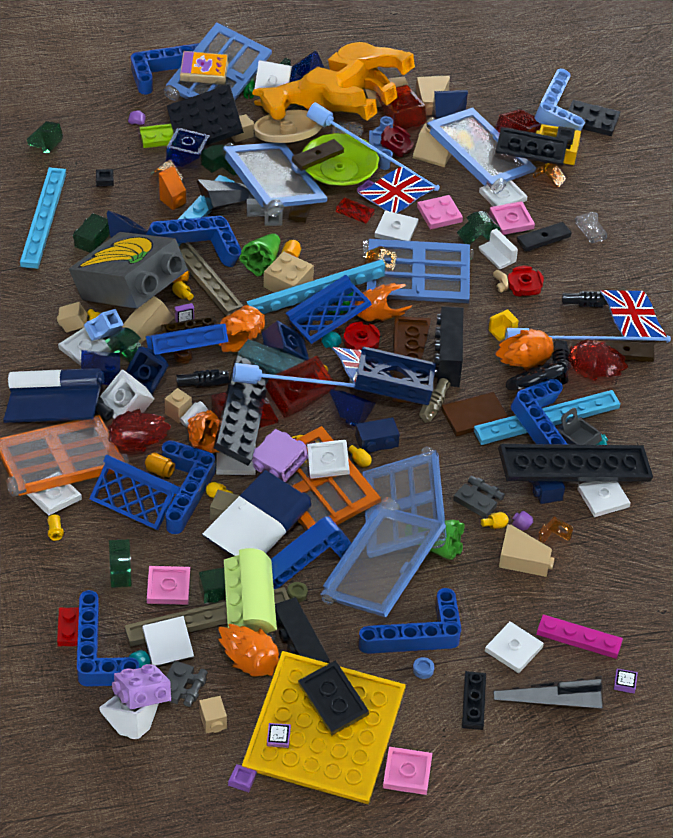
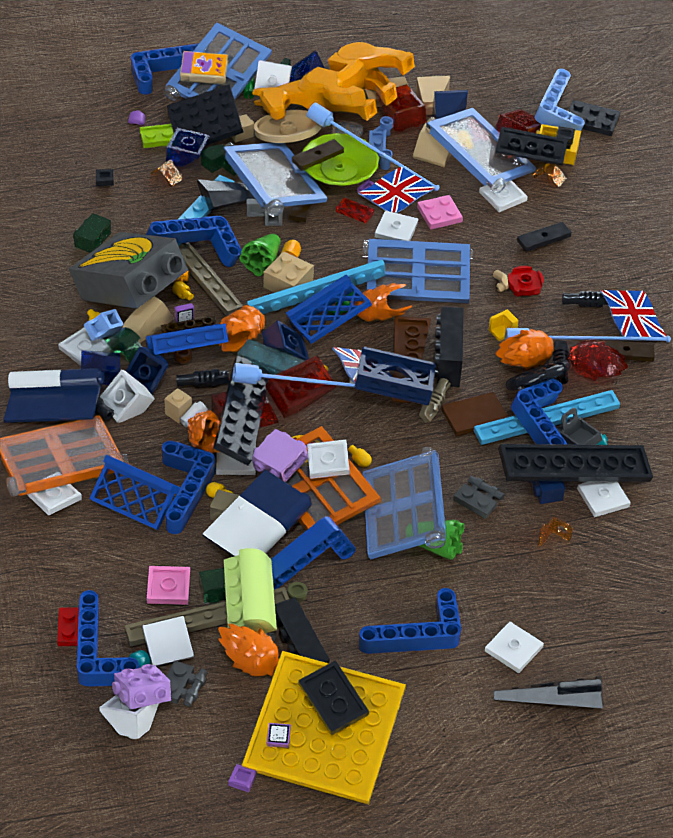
(43, 218): medium azure plate -> none
(46, 136): clear green brick -> none
(55, 531): yellow pin -> none
(72, 317): tan brick -> none
(120, 223): dark blue slope -> none
(120, 563): clear green brick -> none
(137, 430): clear red head -> none
(159, 465): light orange brick -> none
(171, 188): orange slope -> none
(213, 714): tan brick -> none
(331, 340): teal piece -> none
(351, 407): clear blue slope -> none
(356, 329): red plate -> none
(377, 435): dark blue brick -> none
(378, 254): clear orange bracket -> none
(381, 559): clear door -> none
(396, 140): dark red plate -> none
(407, 770): bright pink plate -> none
(423, 668): medium blue tile -> none
(474, 700): black tile -> none
(479, 224): clear green brick -> none
(495, 520): yellow cylinder -> none
(499, 250): white panel -> none
(512, 218): bright pink plate -> none
(522, 521): medium lavender piece -> none
(525, 553): tan slope -> none
(579, 636): dark pink plate -> none
(591, 227): clear tile -> none
(625, 681): tile -> none

